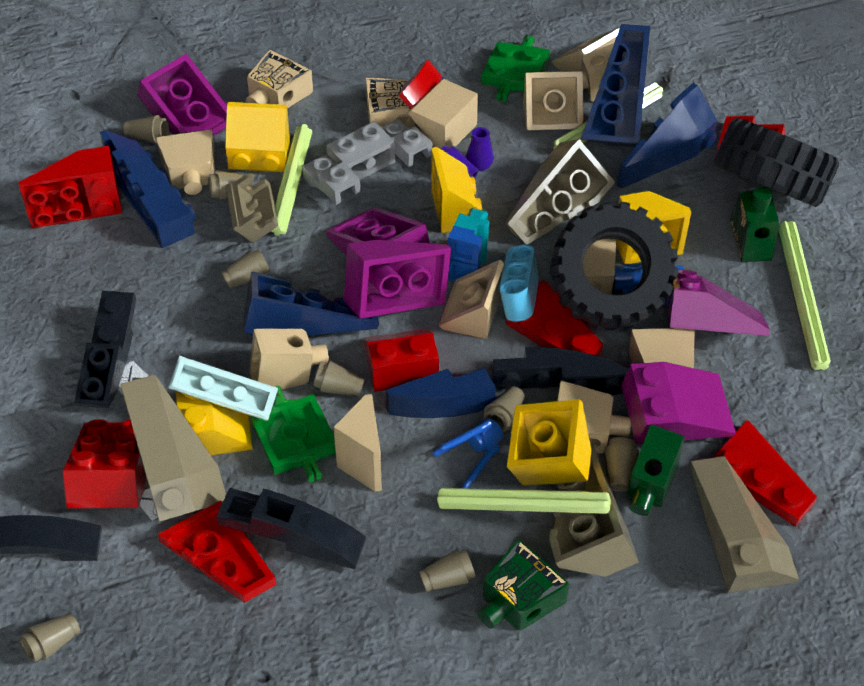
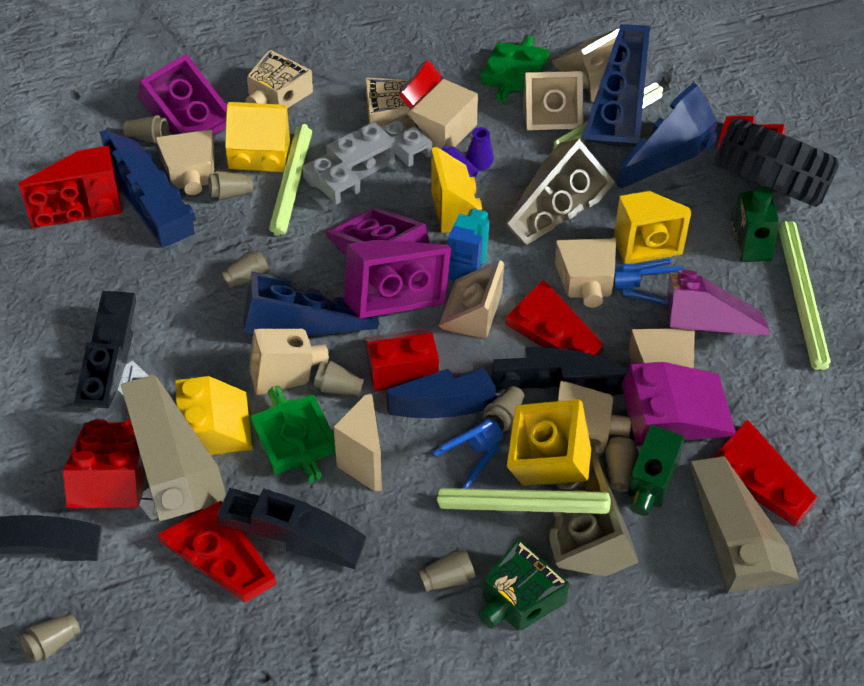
(223, 388): light aqua slope -> none
(251, 207): dark tan hinge -> none
(519, 282): medium azure beam -> none
(636, 231): black tyre -> none

